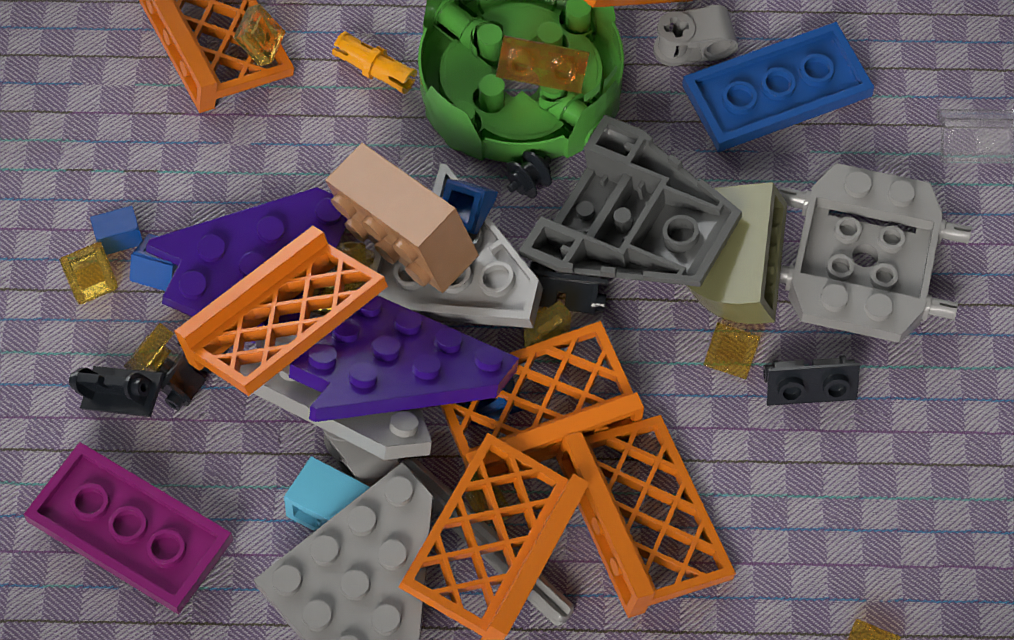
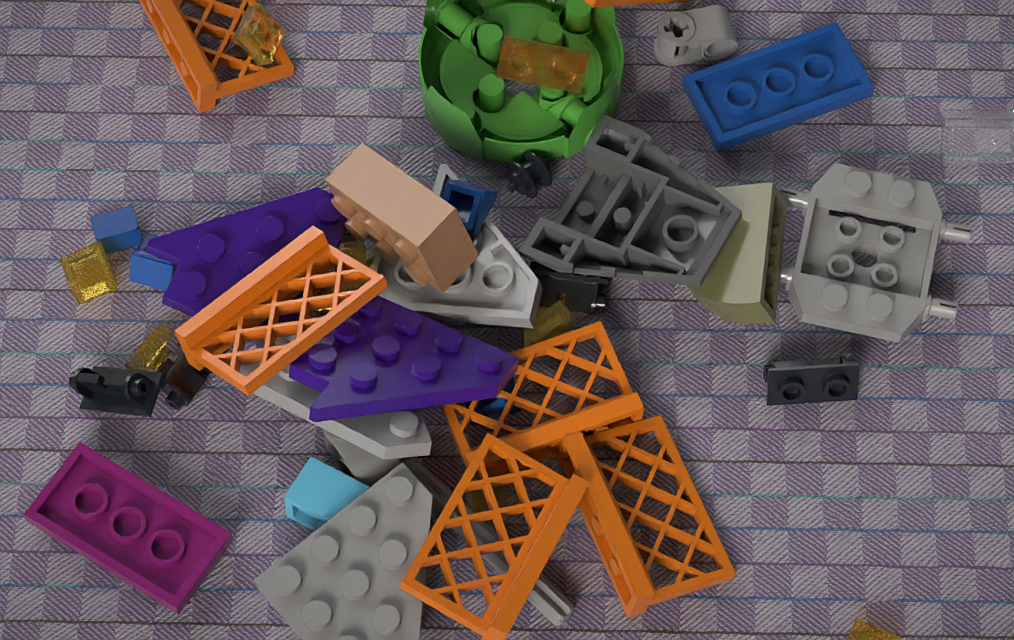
(374, 62): light orange pin -> none
(732, 350): clear yellow slope -> none

